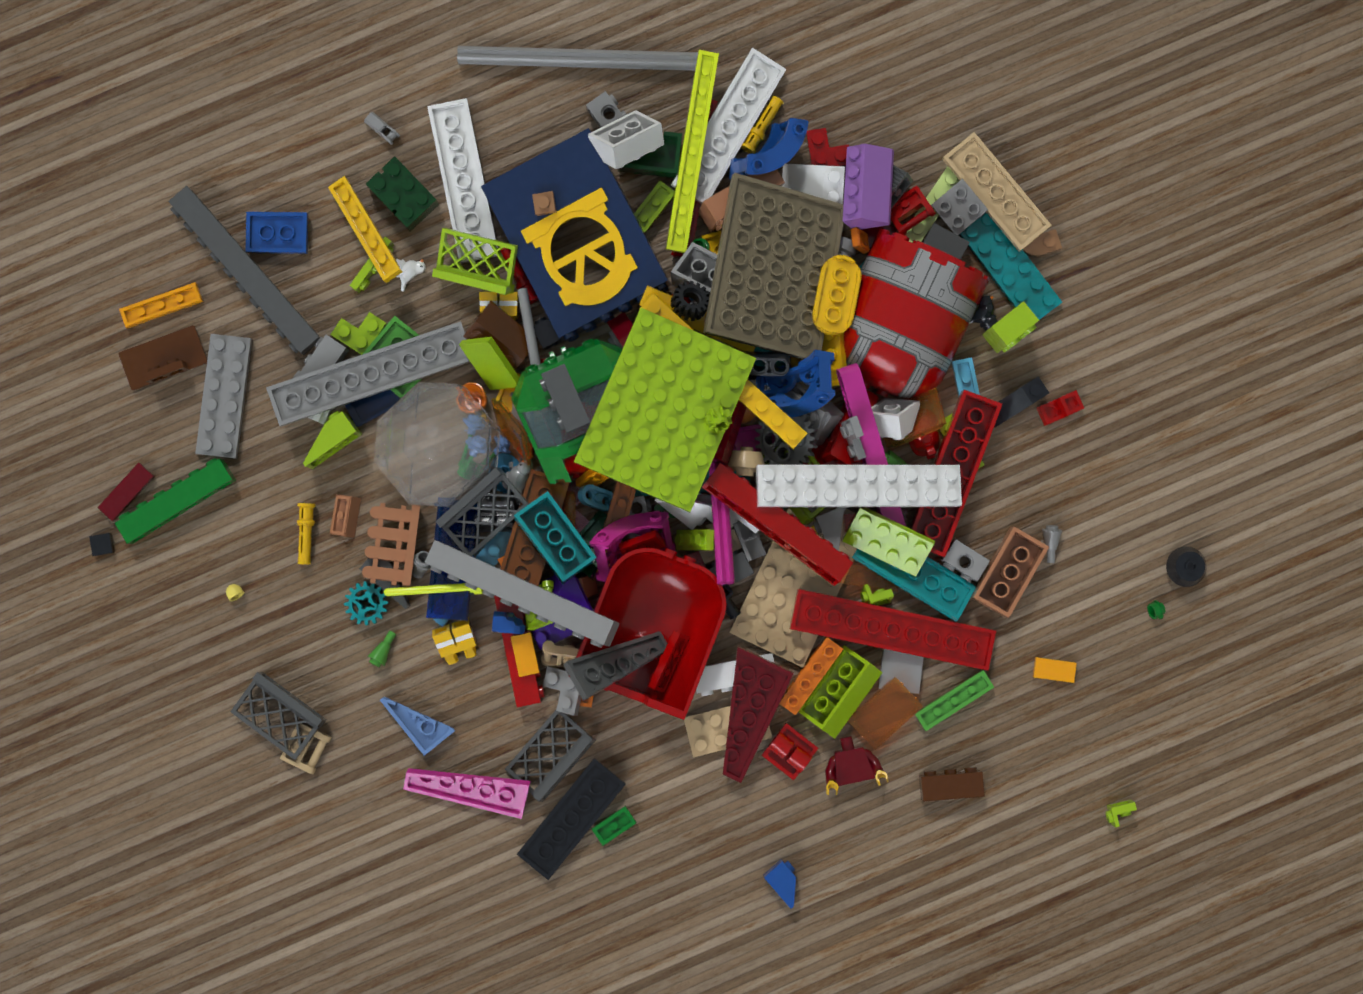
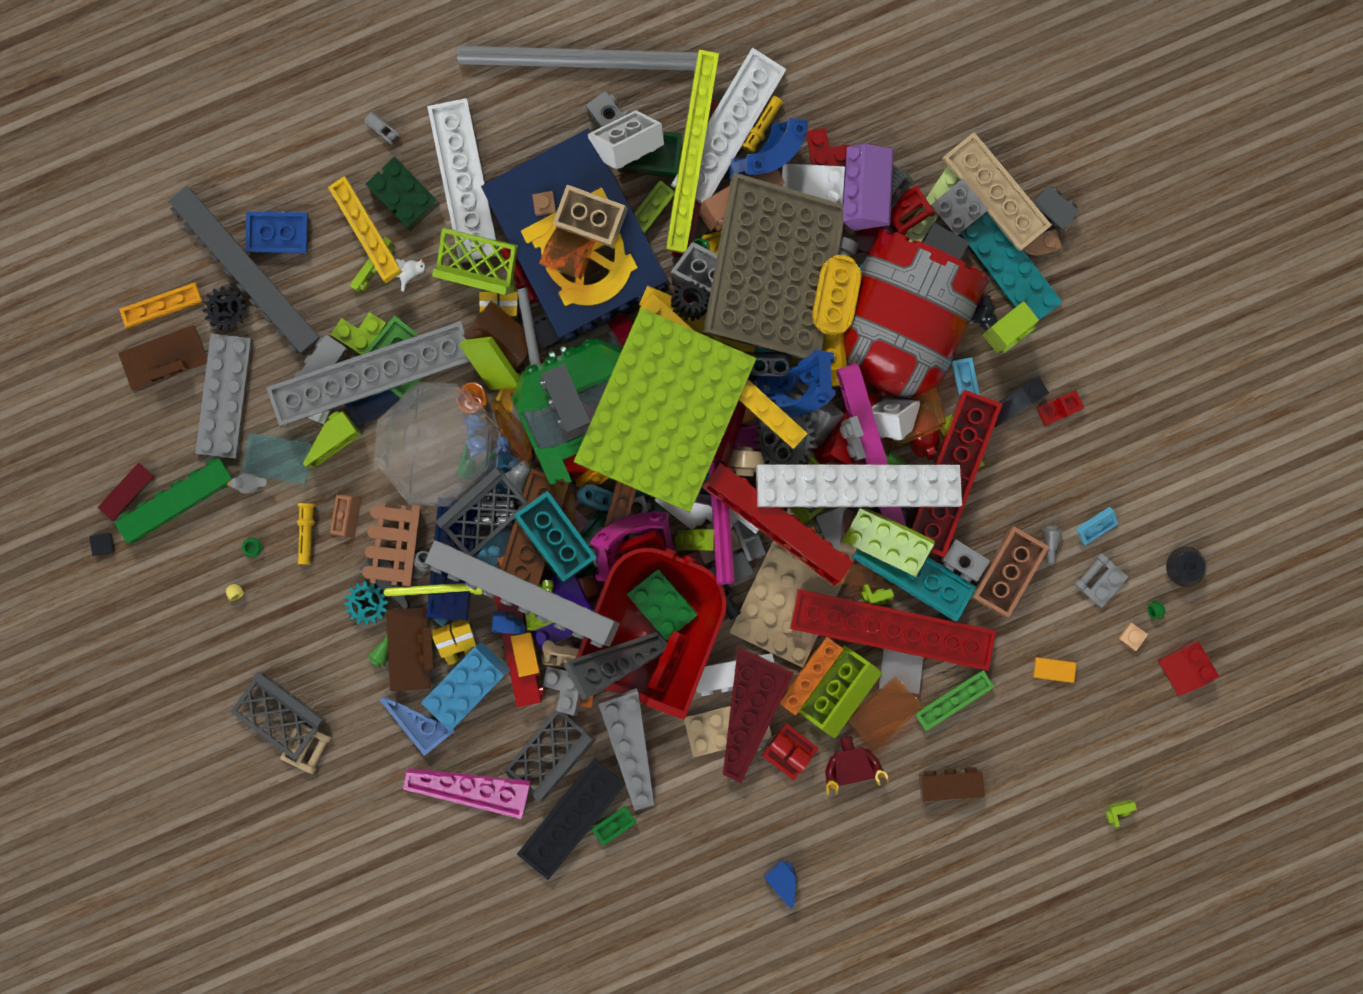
(219, 314): none -> black gear
(247, 483): none -> light grey animal
(252, 547): none -> green plate
(275, 458): none -> clear light blue piece
(409, 649): none -> reddish brown bracket
(465, 686): none -> dark azure brick
(567, 253): none -> clear orange slope
(590, 216): none -> tan brick
(627, 737): none -> light grey wing
(662, 603): none -> green plate
(718, 419): lime gear -> none
(860, 240): orange tile -> none
(1056, 208): none -> dark grey brick
(1097, 526): none -> medium azure plate
(1106, 584): none -> light grey plate
(1133, 636): none -> light nougat plate
(1188, 668): none -> red slope

